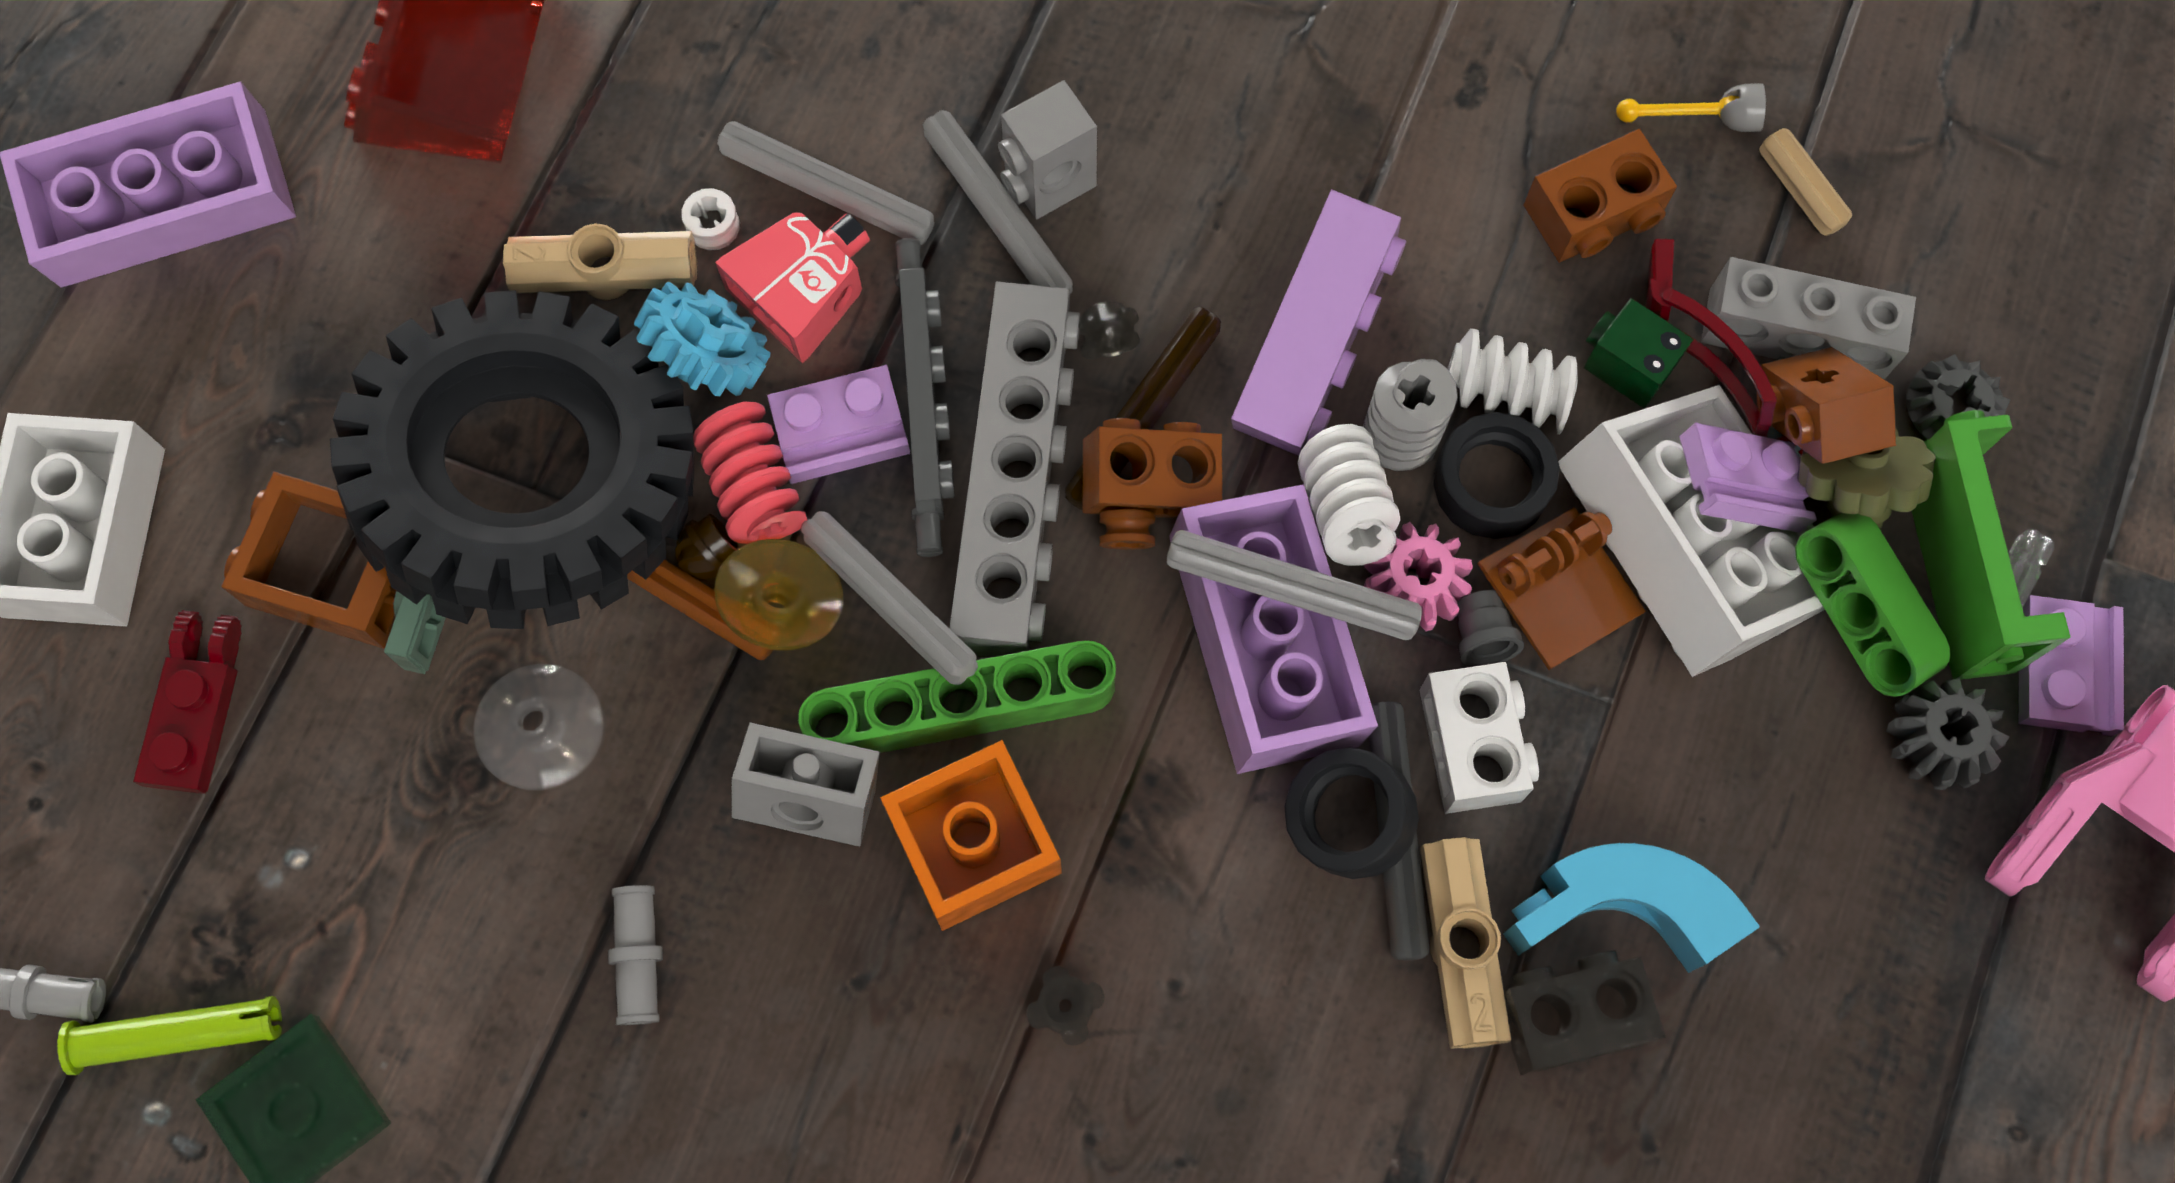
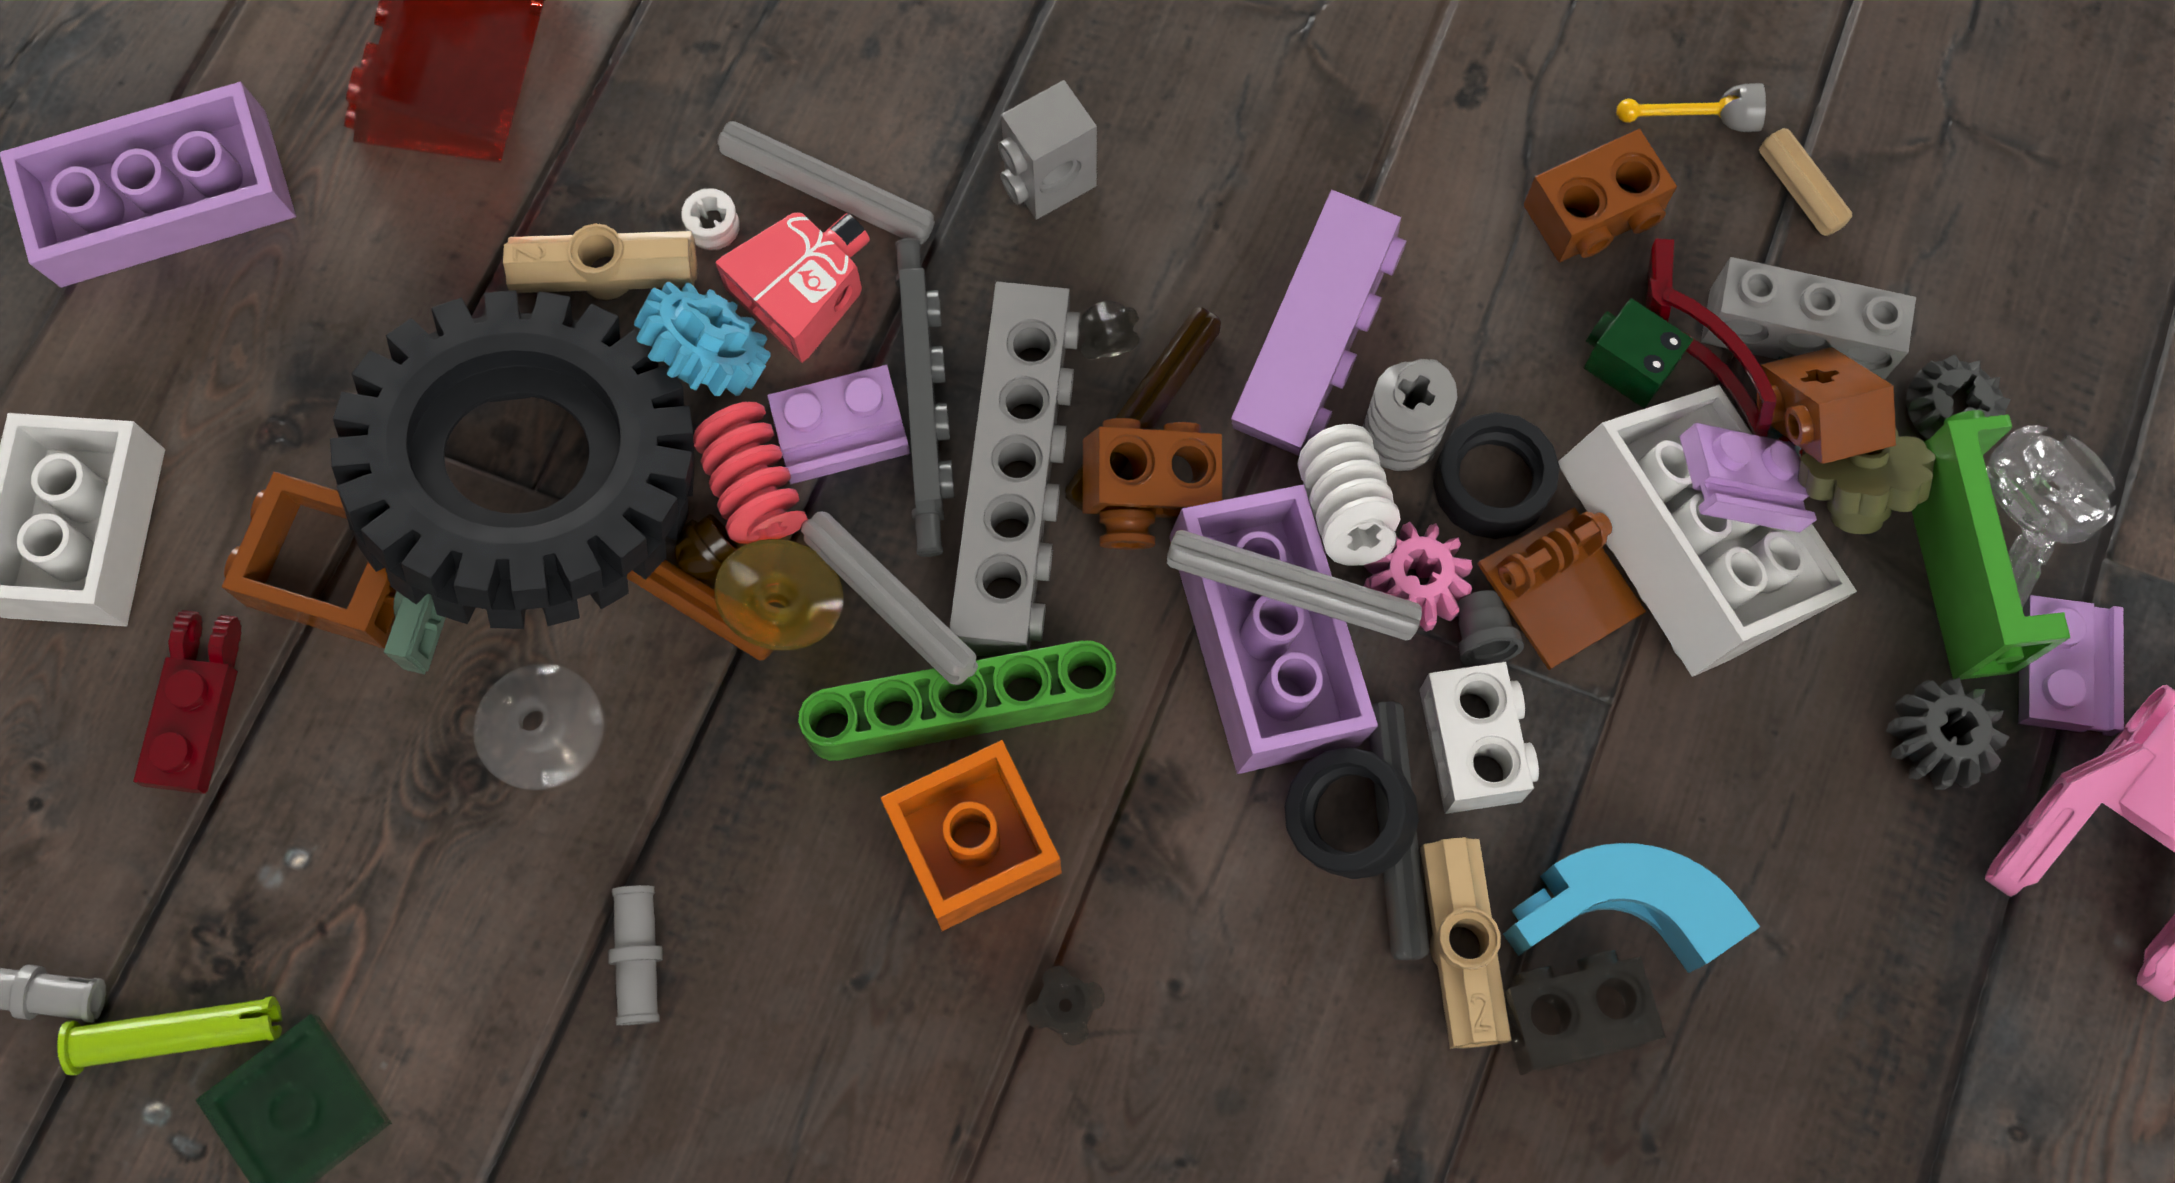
(804, 784): light grey brick -> none
(994, 202): light grey axle -> none
(1514, 379): white piece -> none
(1894, 635): bright green beam -> none
(2021, 479): none -> clear plate

